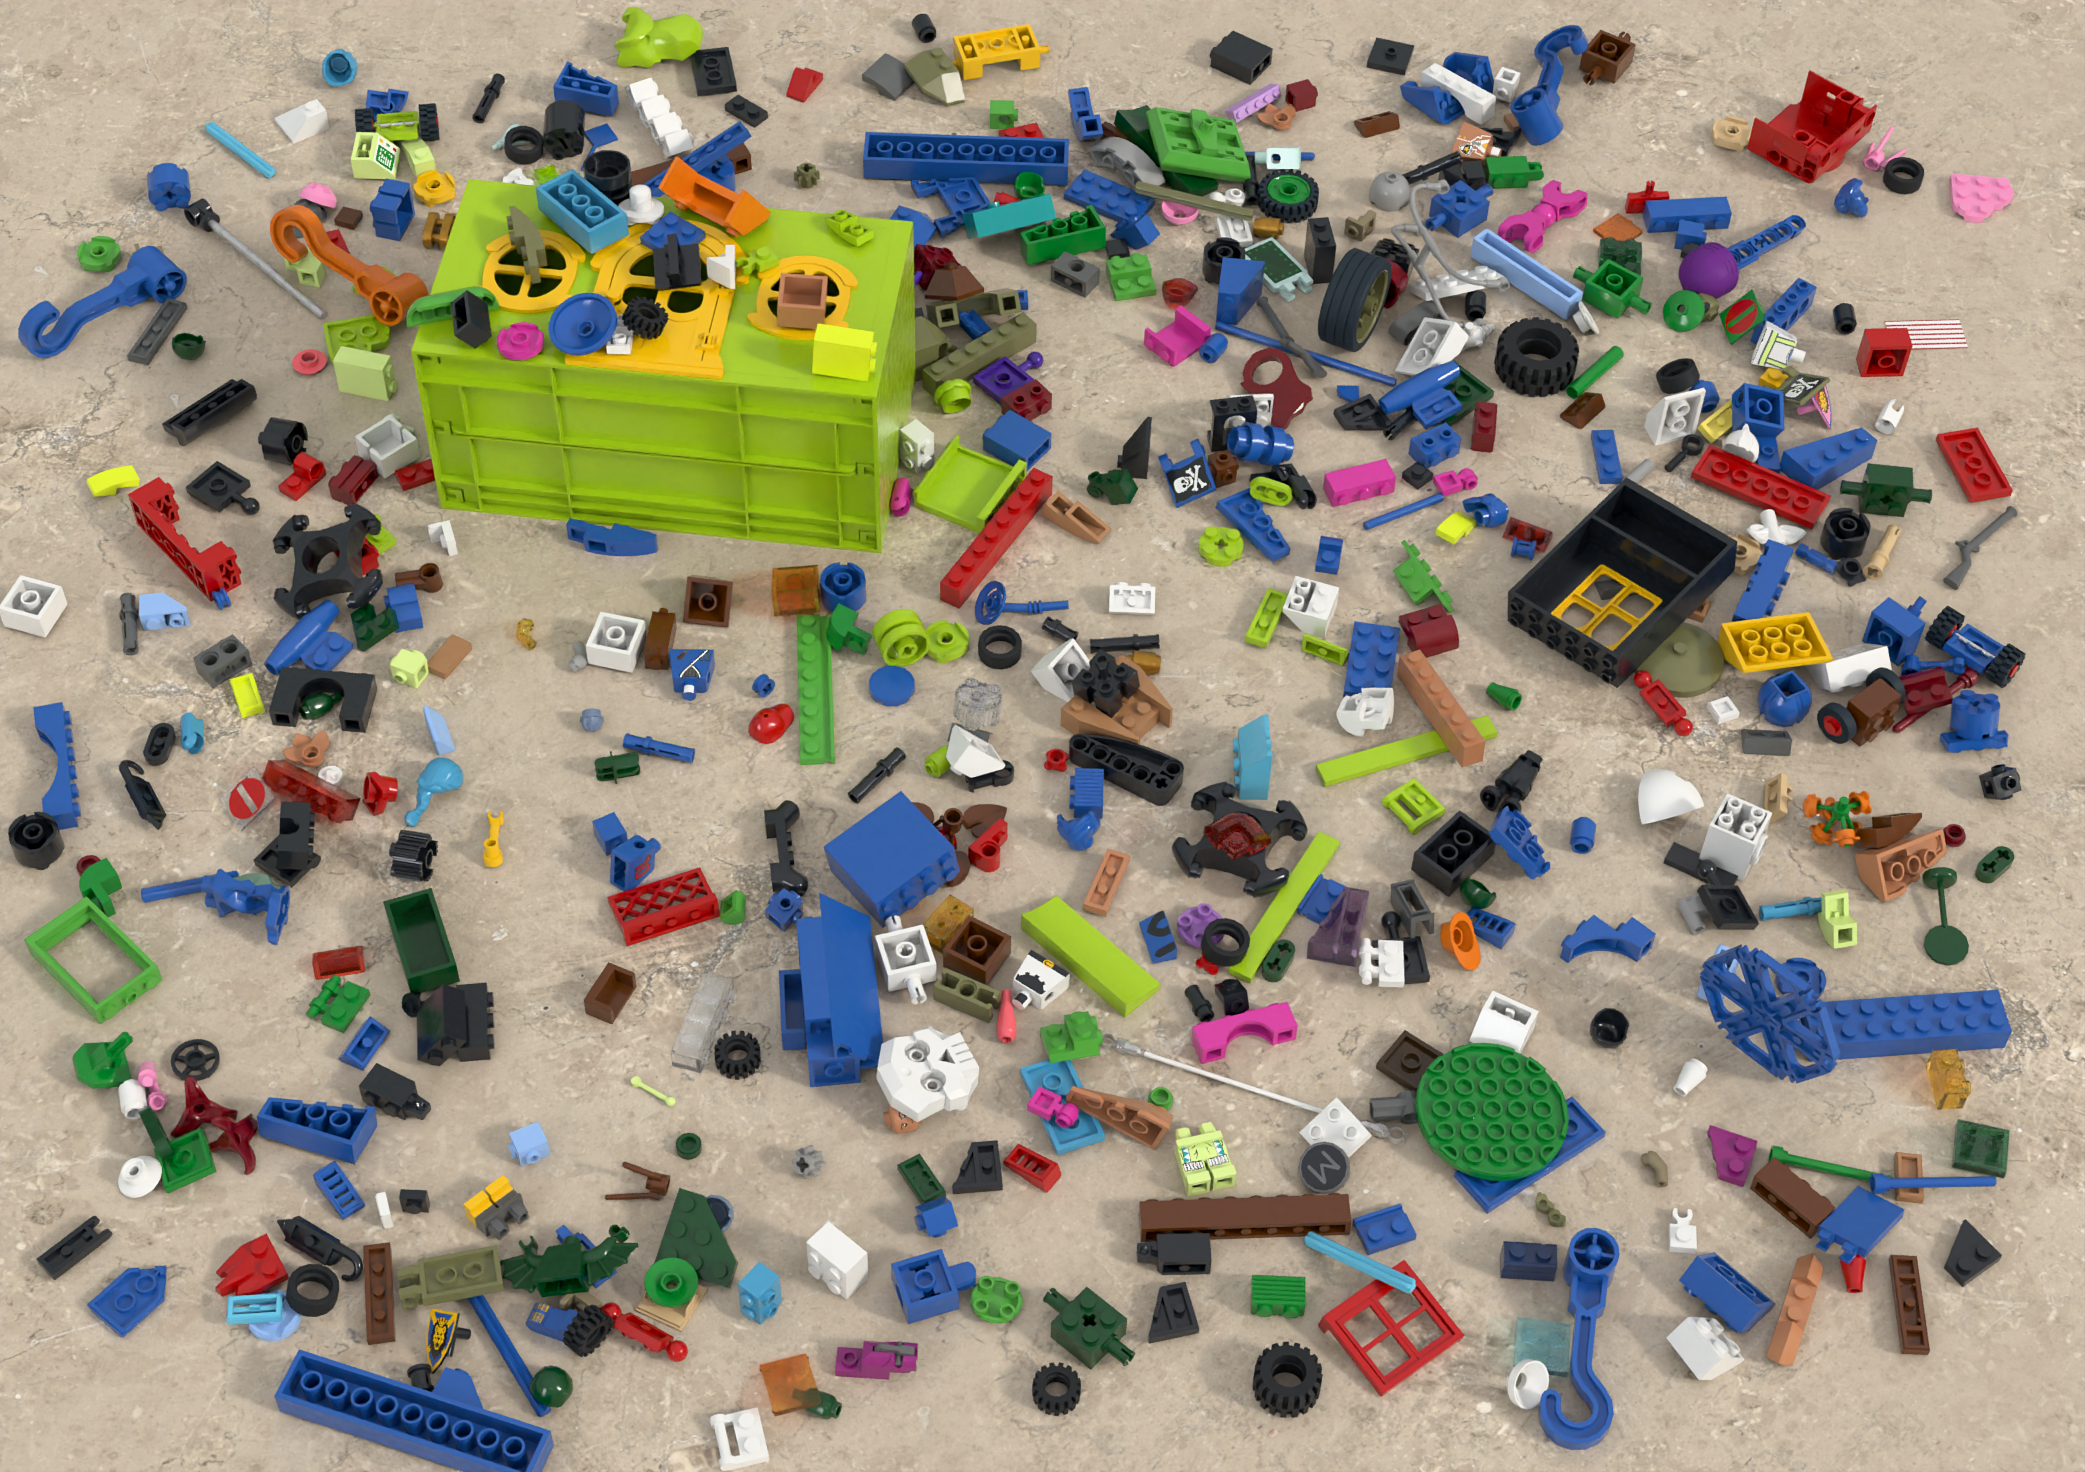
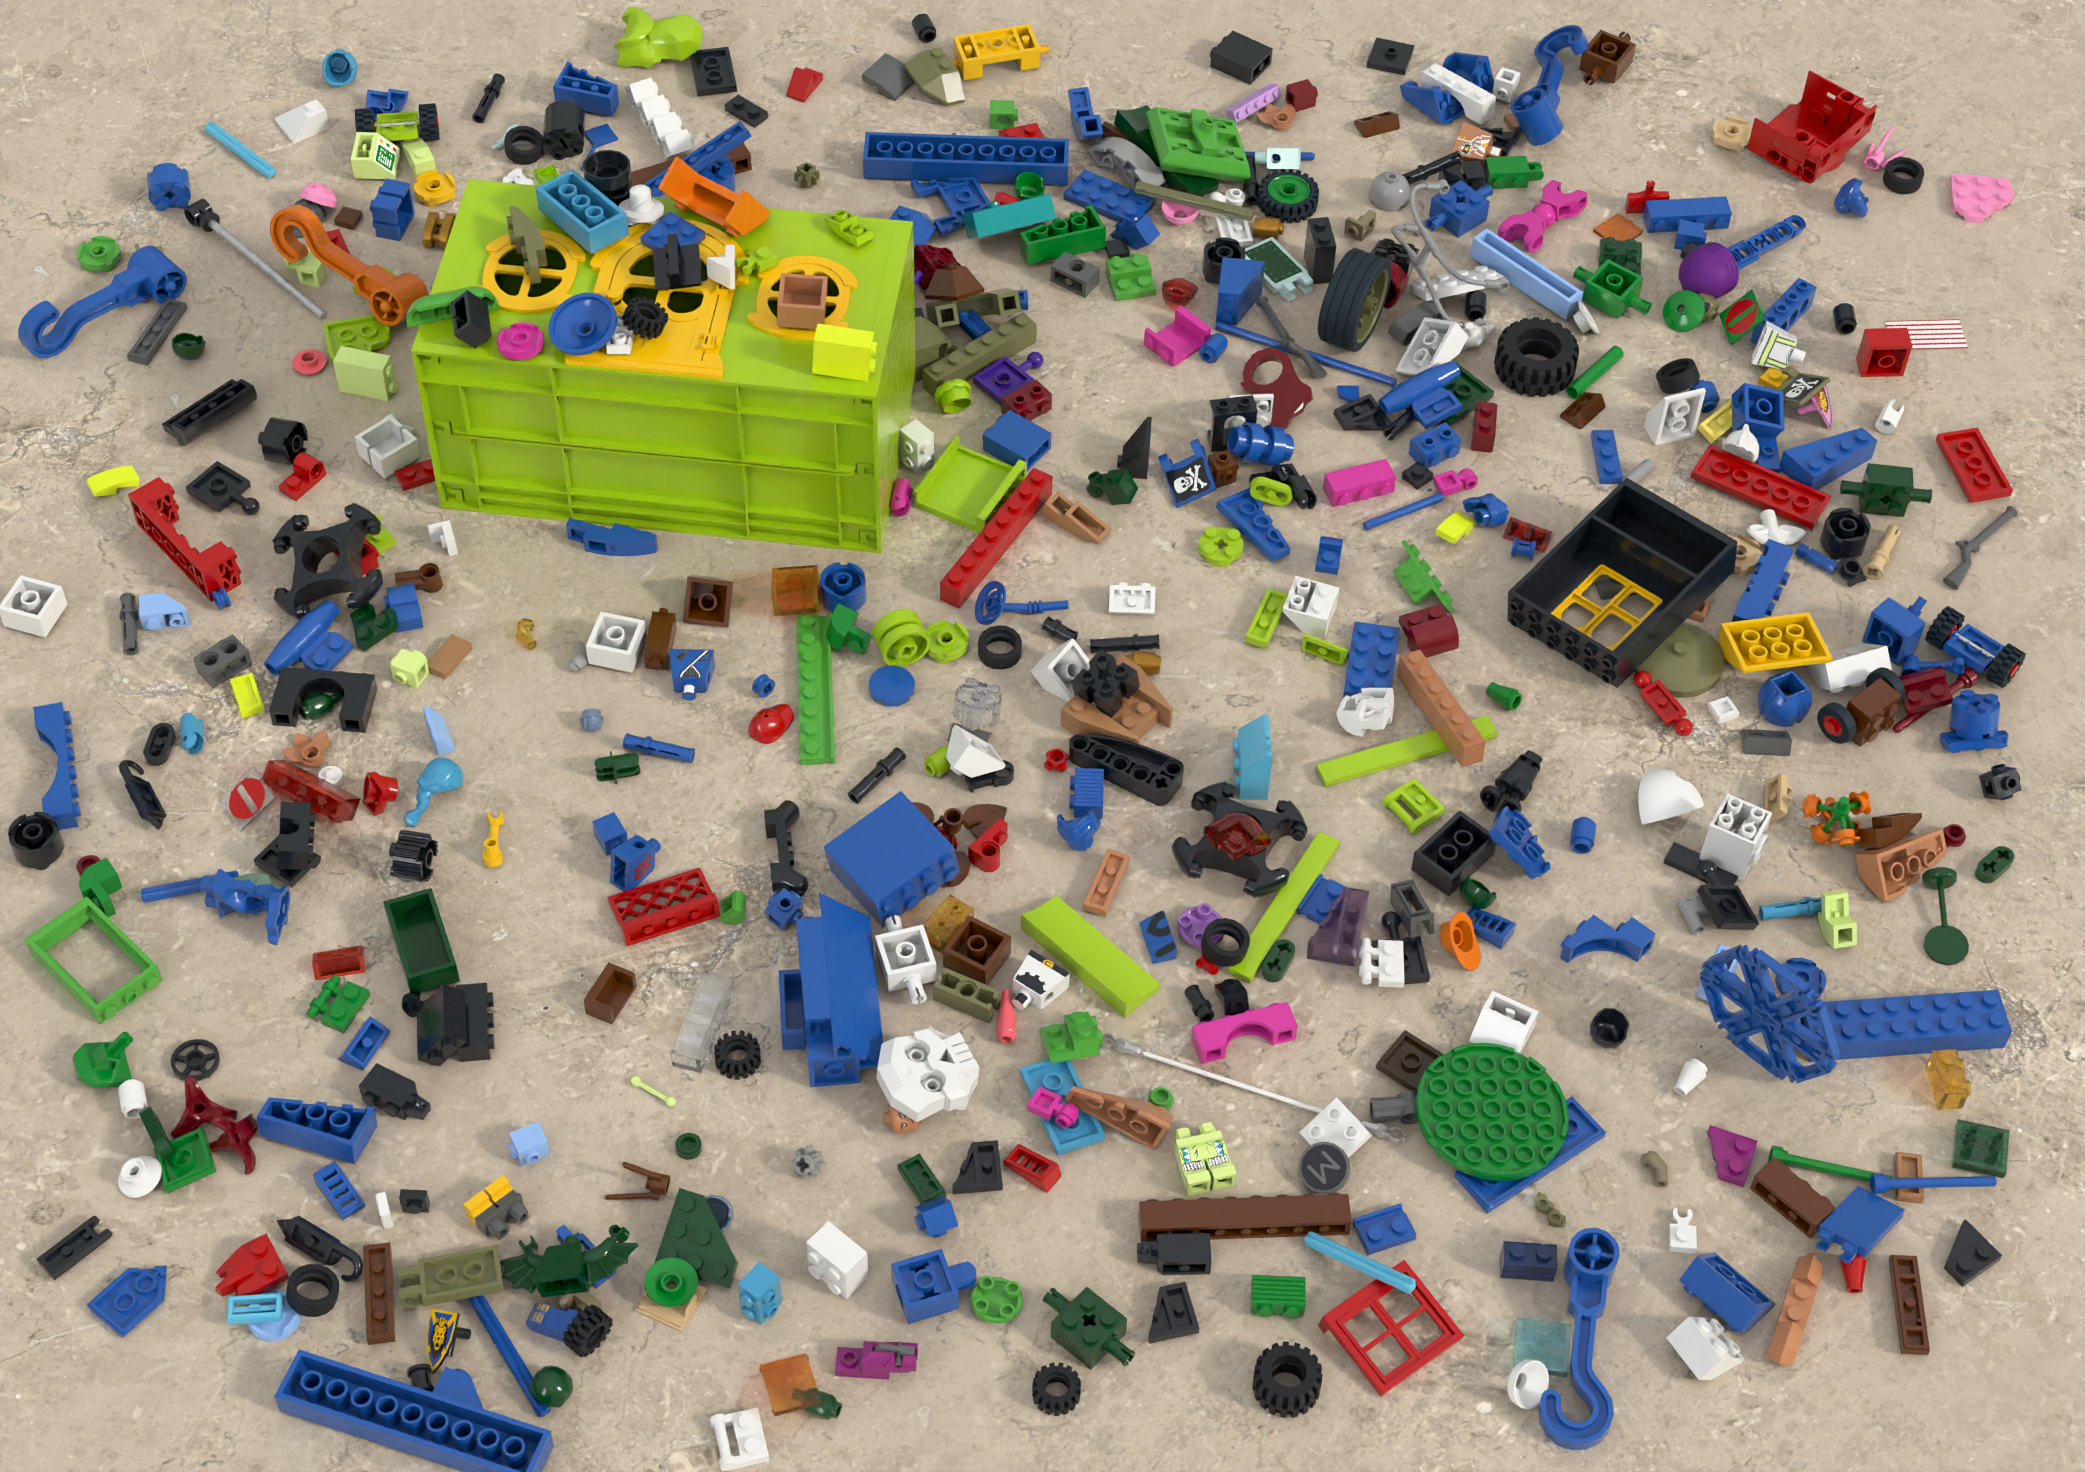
(148, 1077): bright pink plant -> none
(353, 480): dark red brick -> none
(646, 1333): red plate -> none
(1686, 450): black piece -> none

